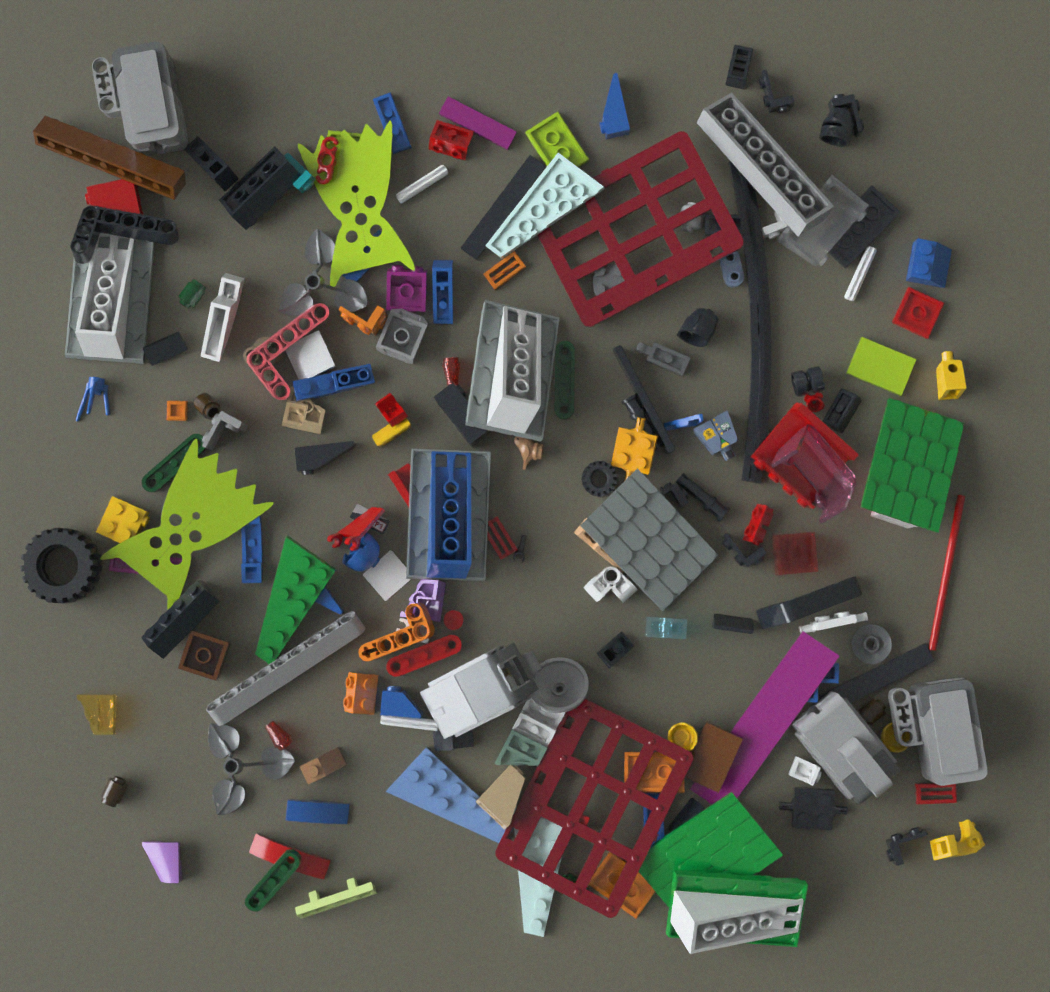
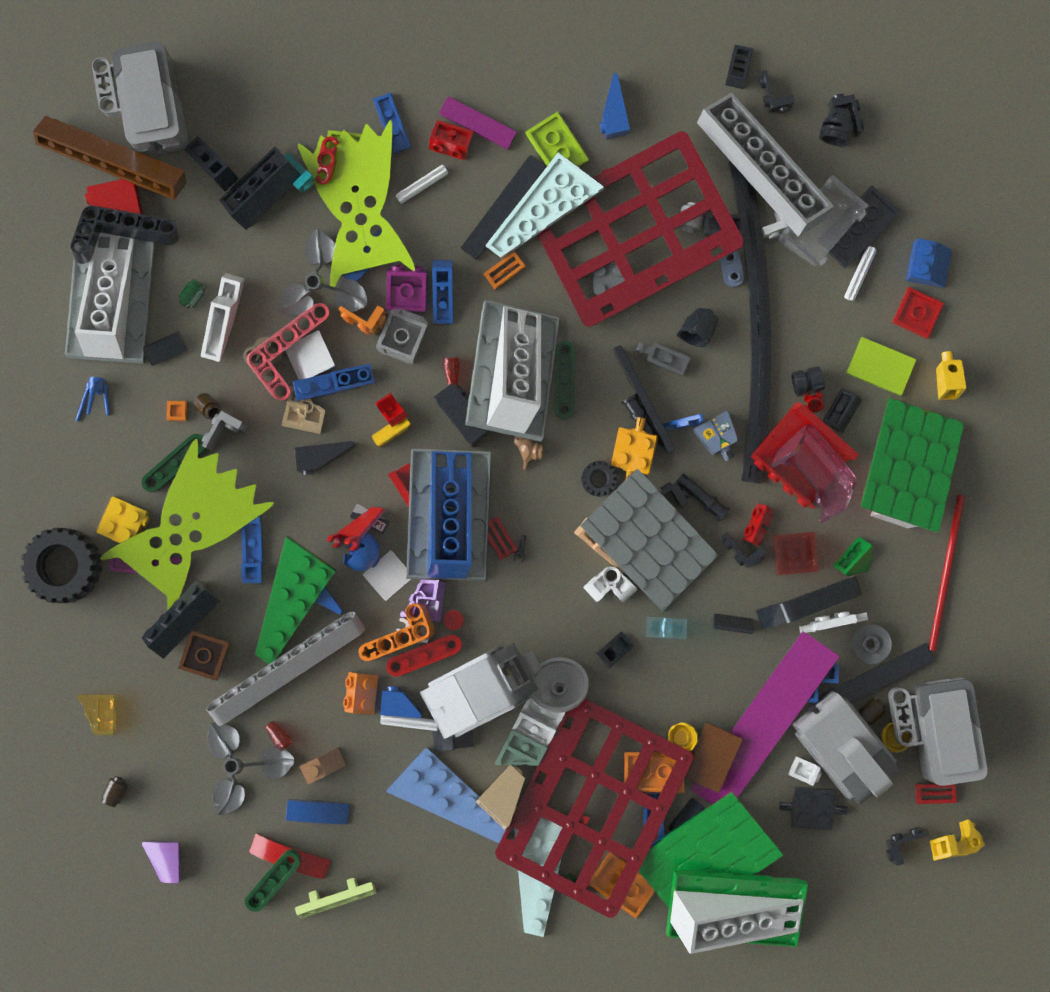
(855, 558): none -> green slope

